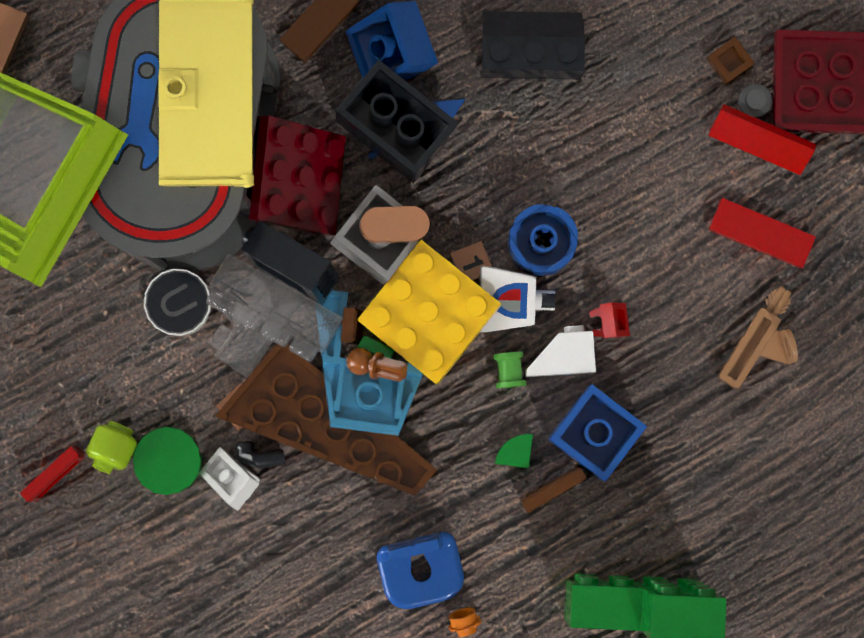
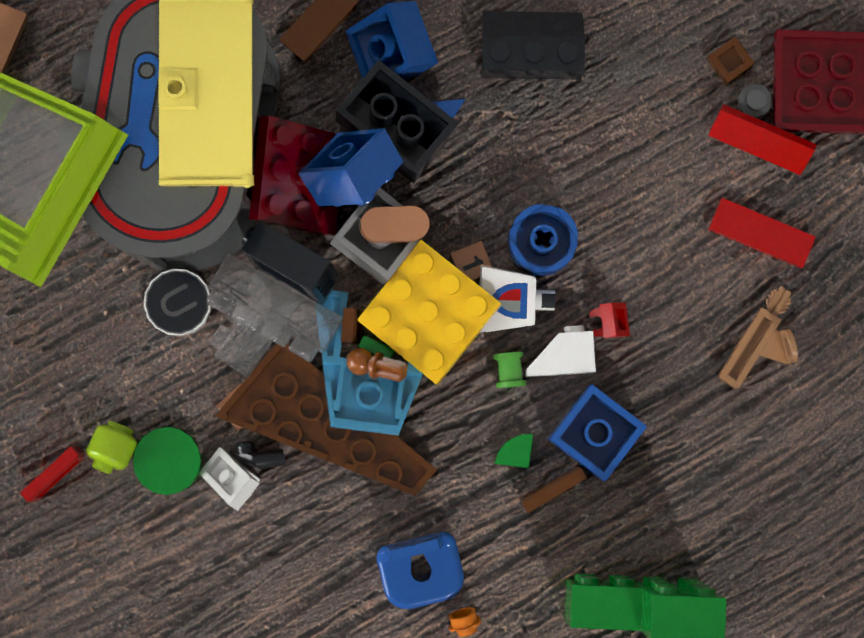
(351, 168): none -> blue brick

